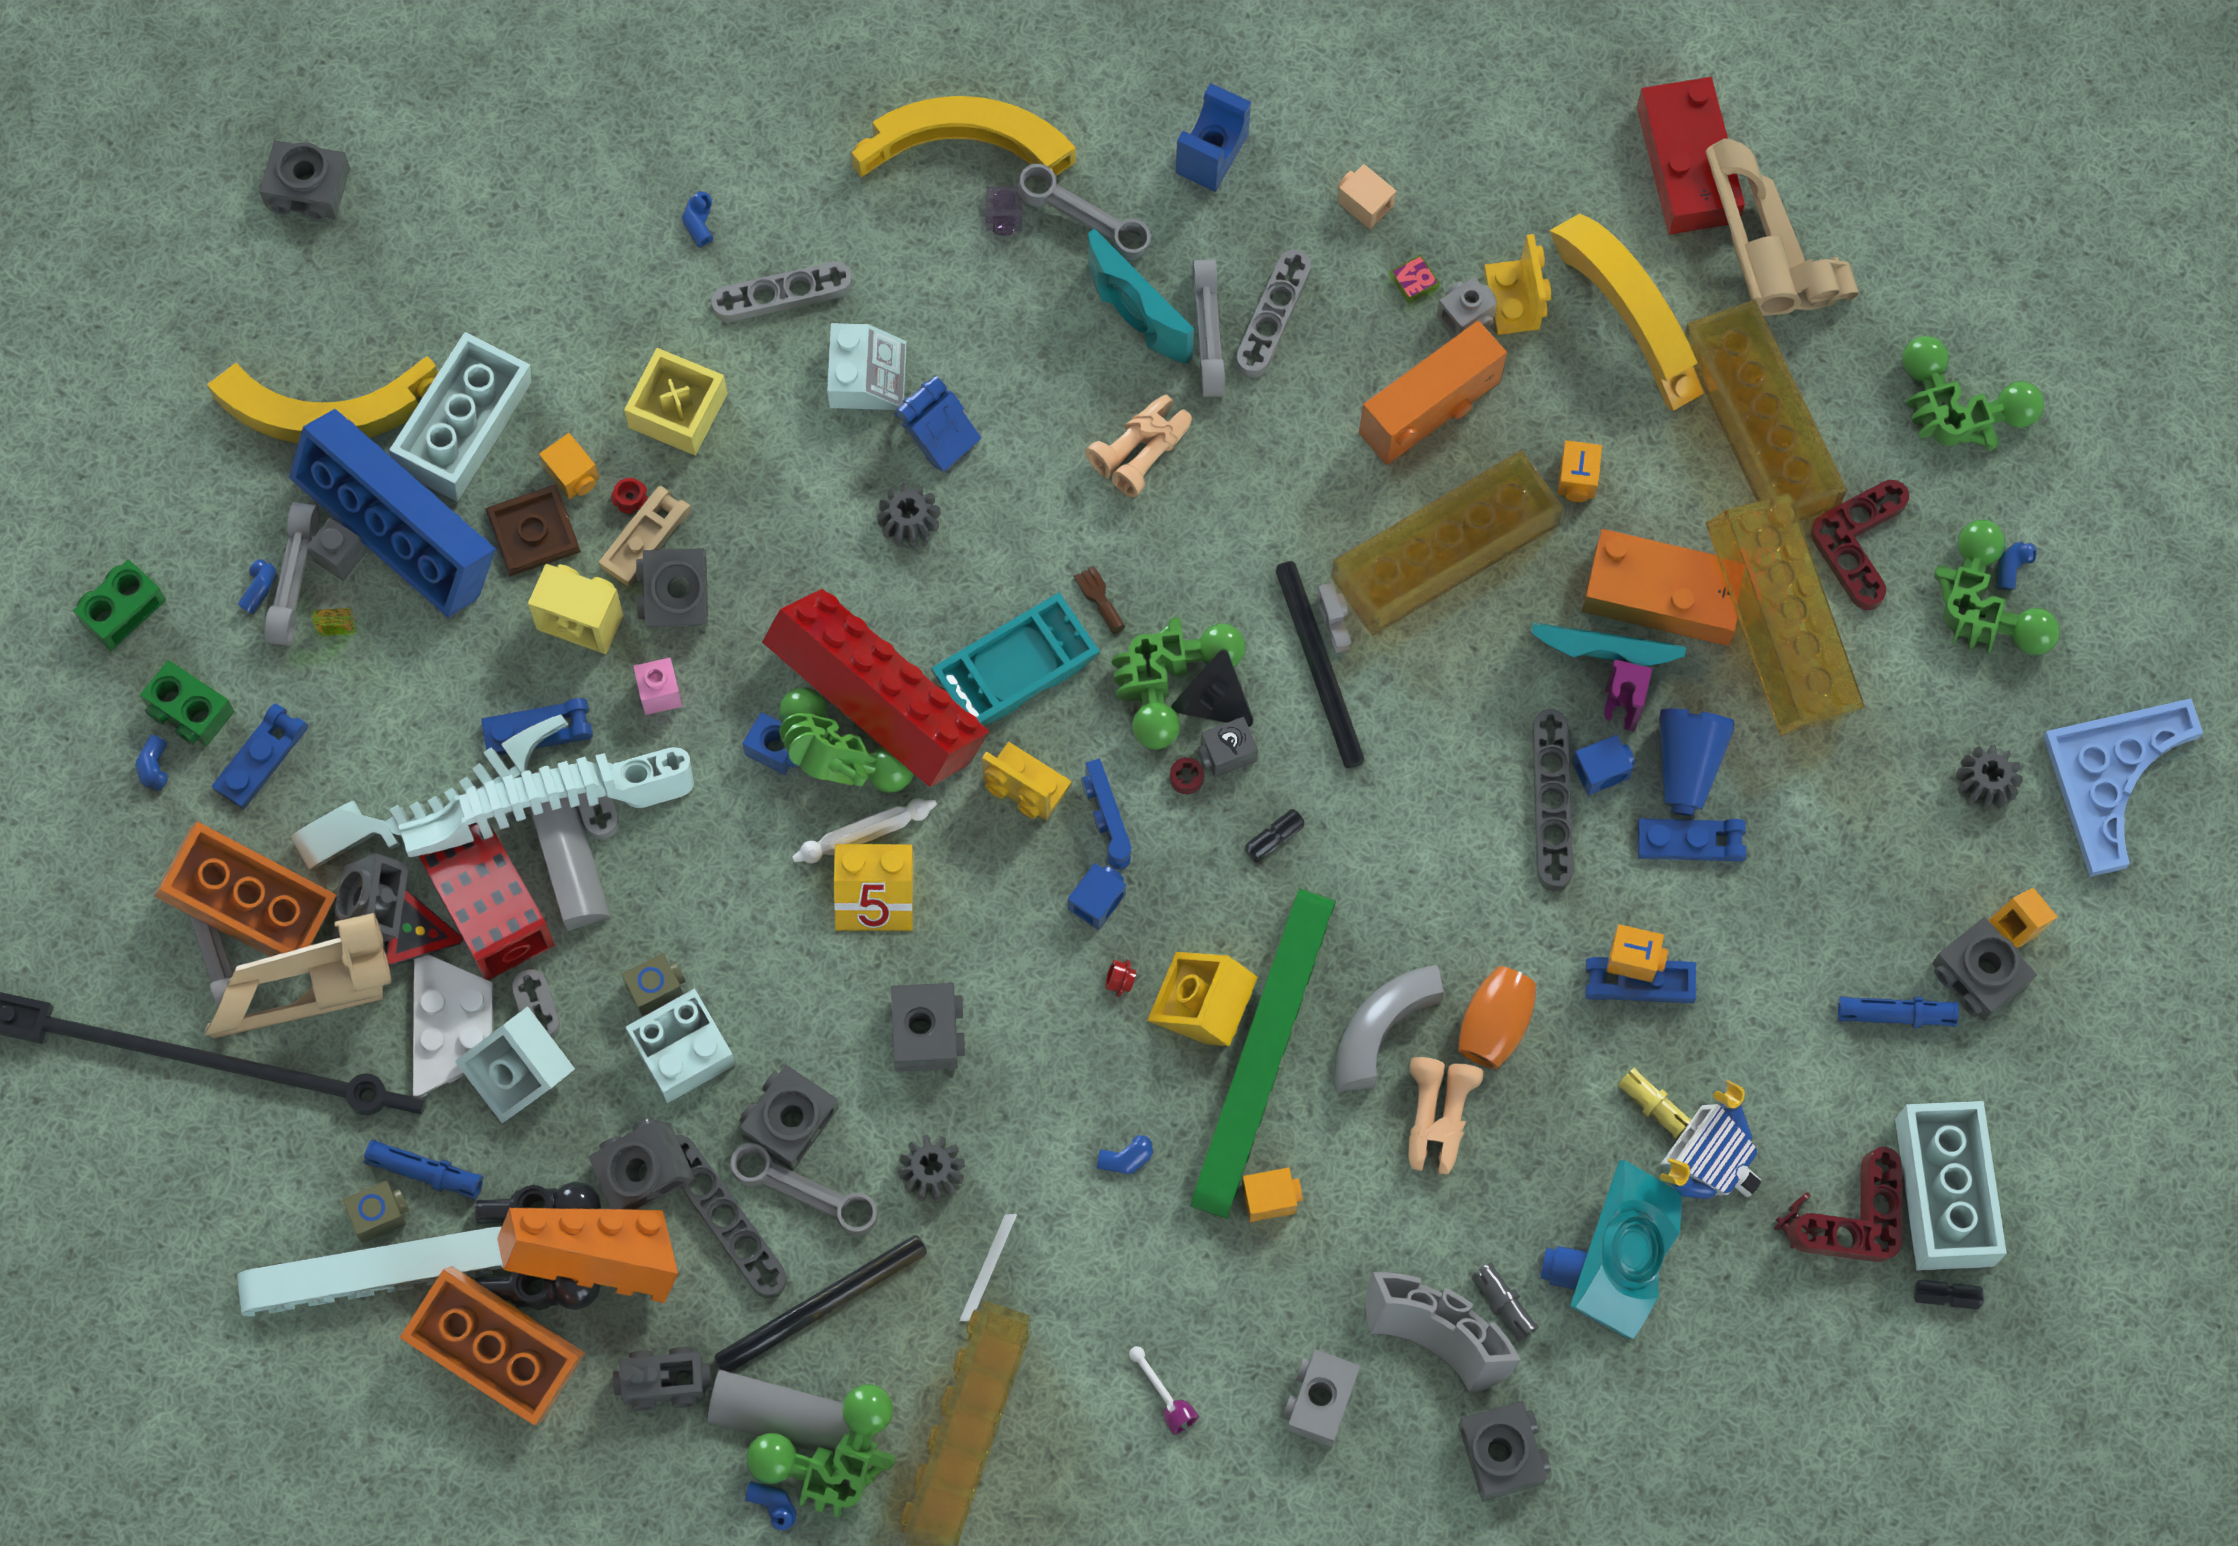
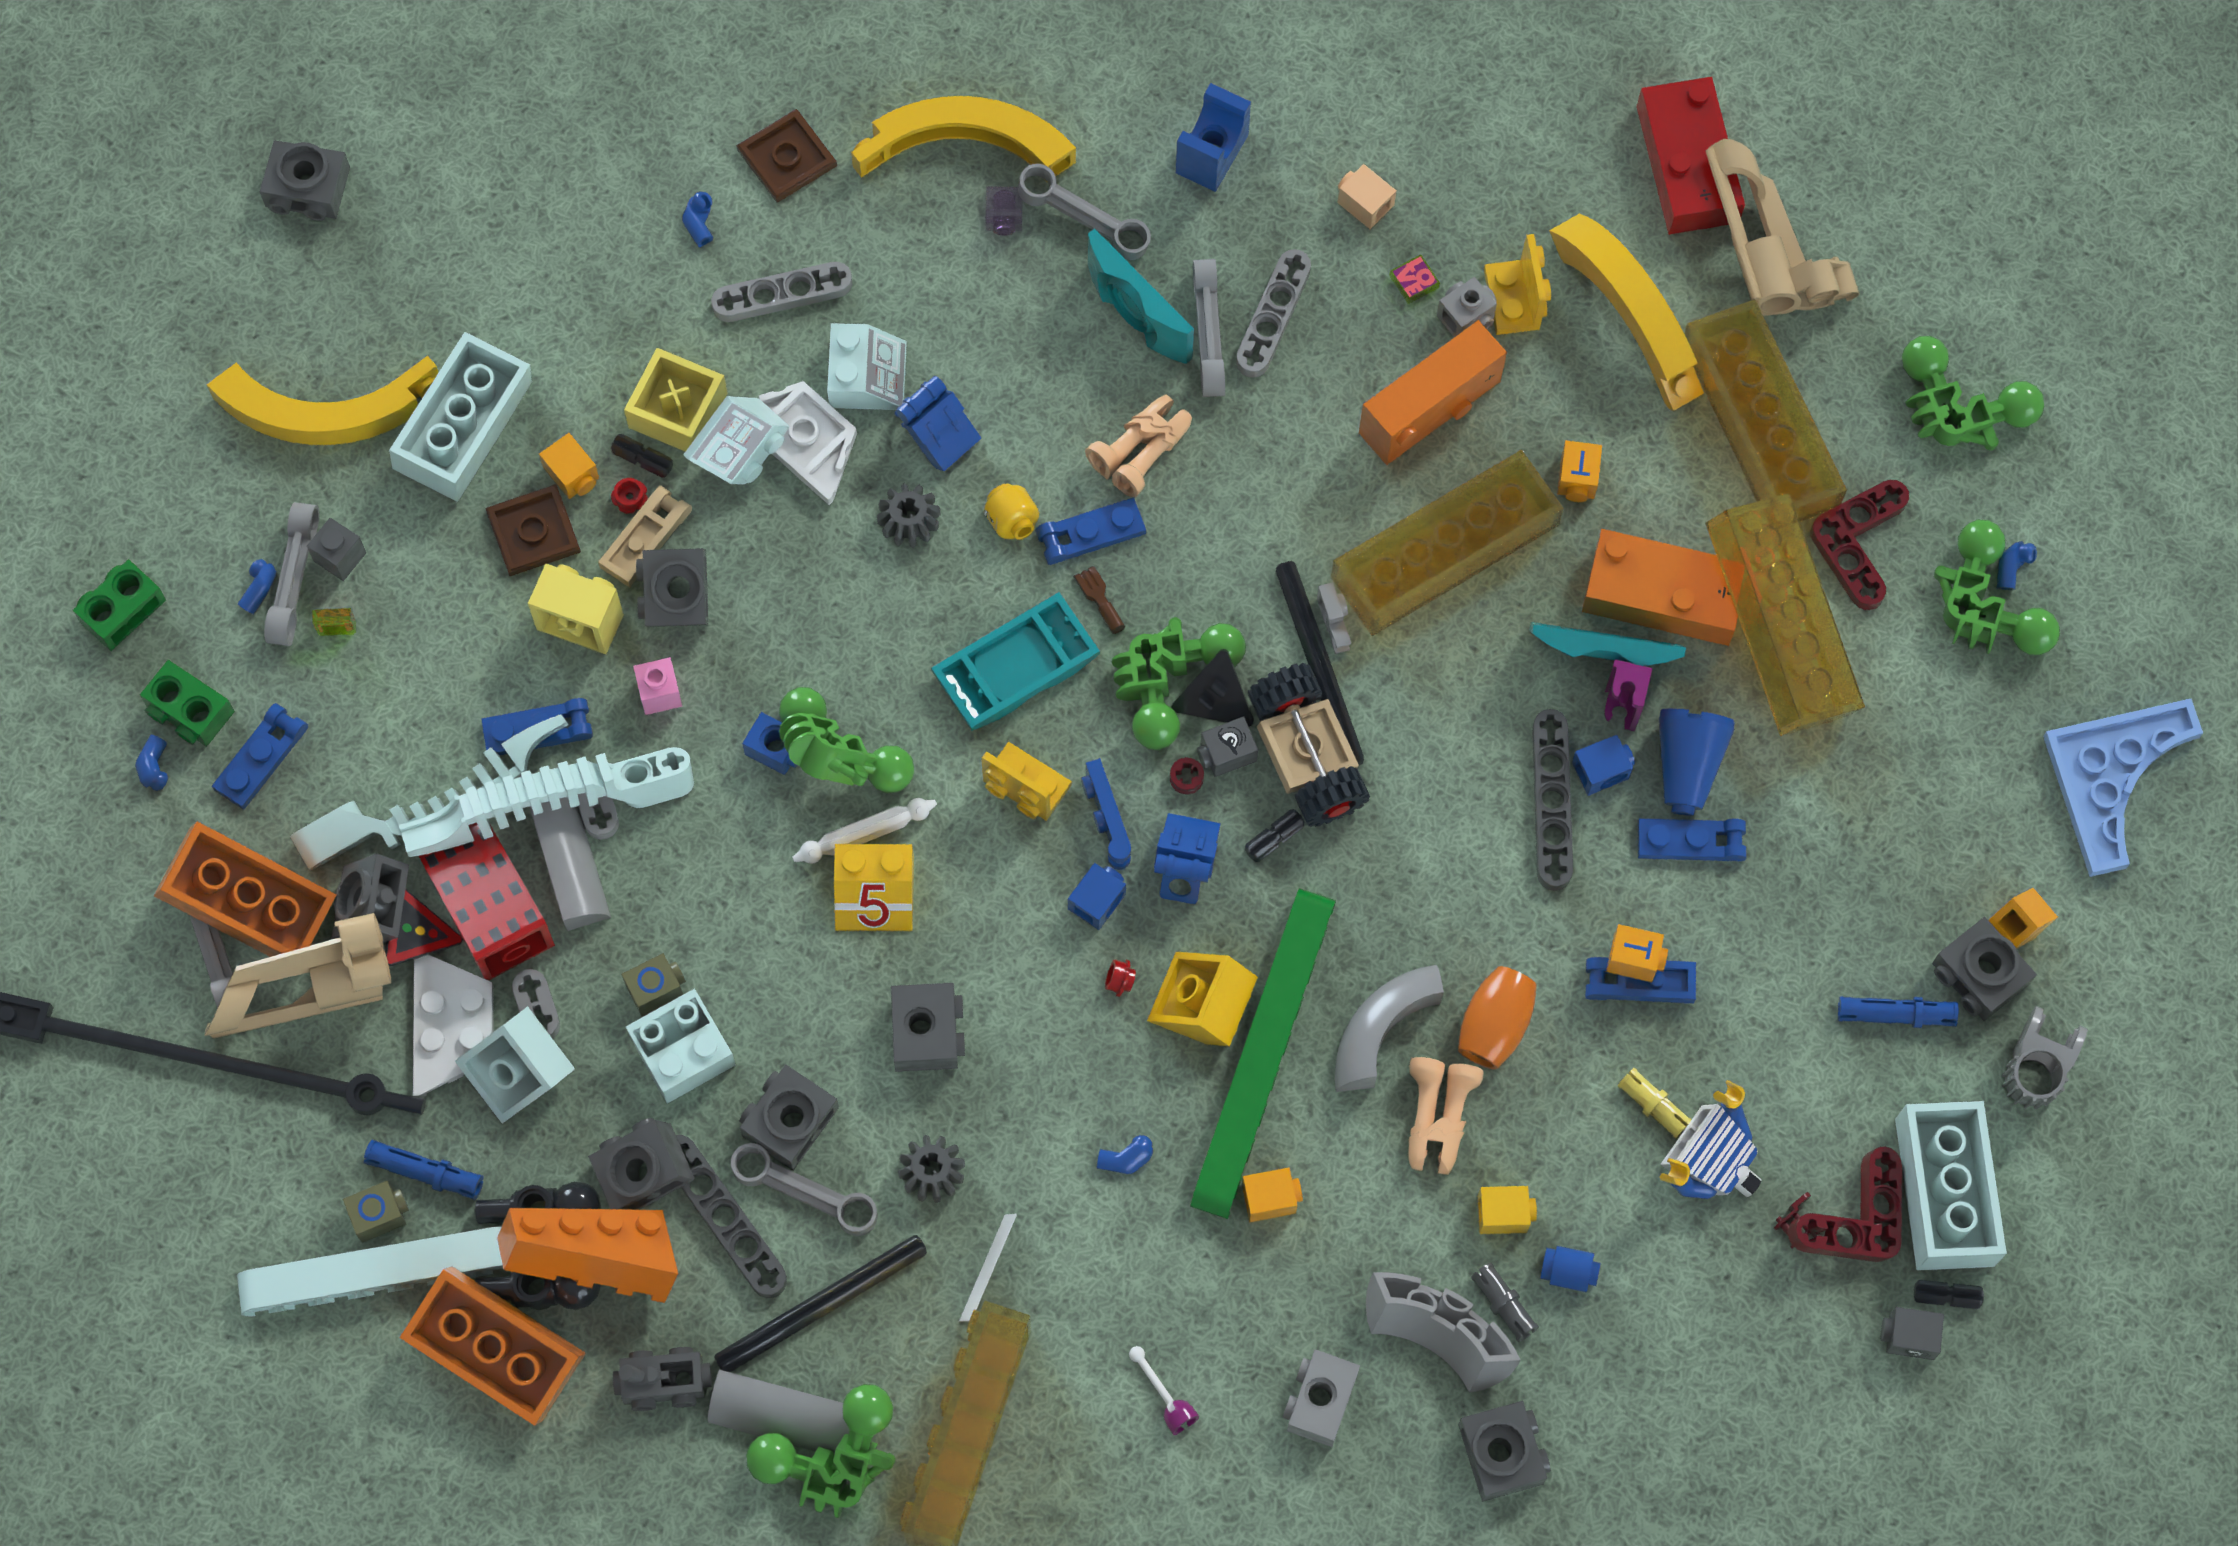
(391, 512): blue brick -> none
(648, 458): none -> black piece
(738, 439): none -> light aqua slope
(776, 1501): blue arm -> none
(786, 155): none -> reddish brown tile
(817, 438): none -> white wing
(875, 686): red brick -> none
(1010, 511): none -> yellow head
(1091, 531): none -> blue plate
(1186, 853): none -> blue piece
(1307, 745): none -> plate
(1505, 1210): none -> yellow brick
(1628, 1250): teal slope -> none
(1913, 1333): none -> dark grey brick
(1978, 783): dark grey gear -> none
(2053, 1056): none -> light grey piece

